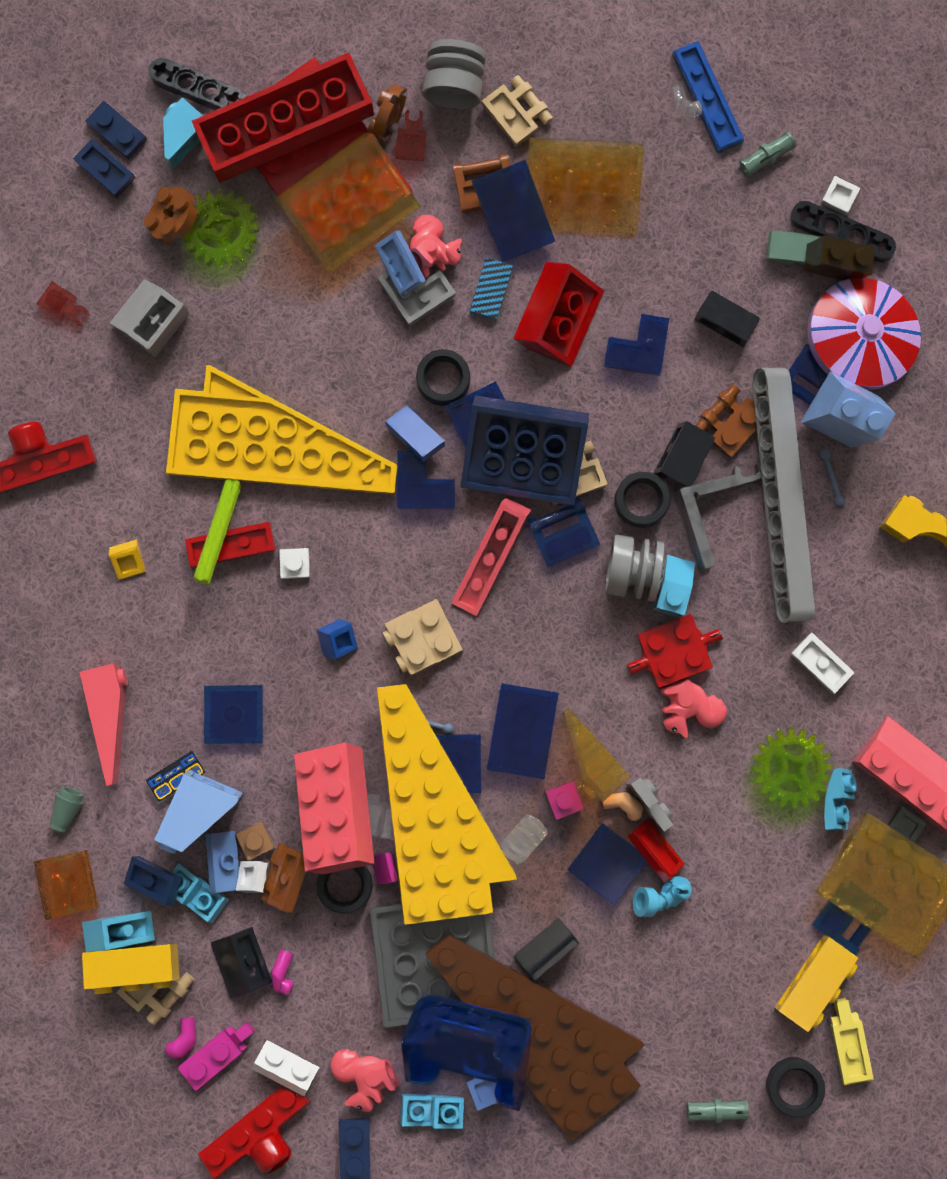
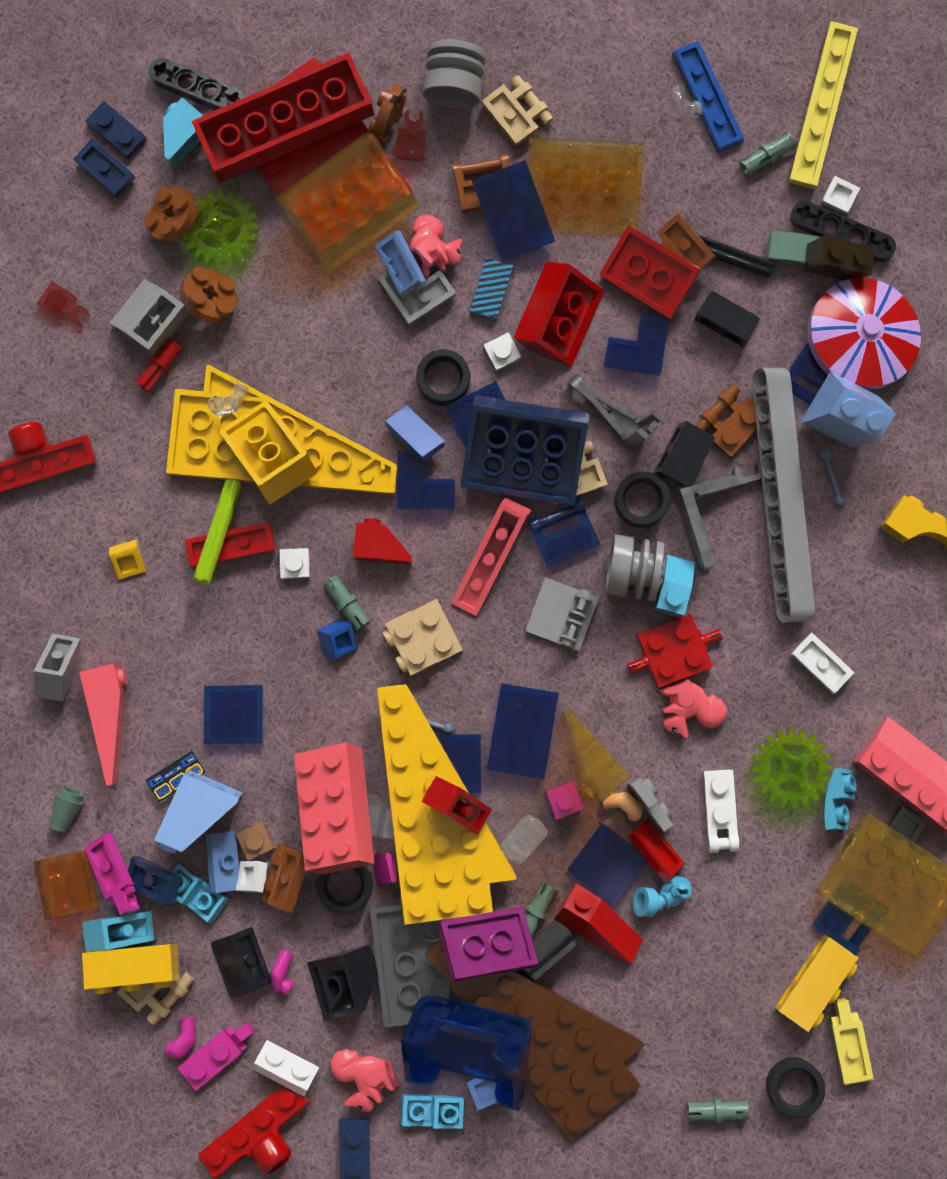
(56, 667): none -> light grey slope
(112, 874): none -> dark pink hinge
(159, 365): none -> red axle
(216, 284): none -> dark orange plate
(230, 403): none -> clear arm
(268, 452): none -> yellow slope
(344, 981): none -> black slope
(347, 603): none -> sand green pin
(378, 544): none -> red slope
(456, 805): none -> red slope
(487, 944): none -> magenta plate
(502, 352): none -> white plate
(538, 907): none -> sand green pin
(562, 614): none -> light grey hinge
(598, 923): none -> red slope
(624, 423): none -> flat silver hinge
(650, 272): none -> red plate
(684, 241): none -> dark orange plate
(720, 810): none -> white plate
(740, 258): none -> black axle
(823, 105): none -> light yellow plate

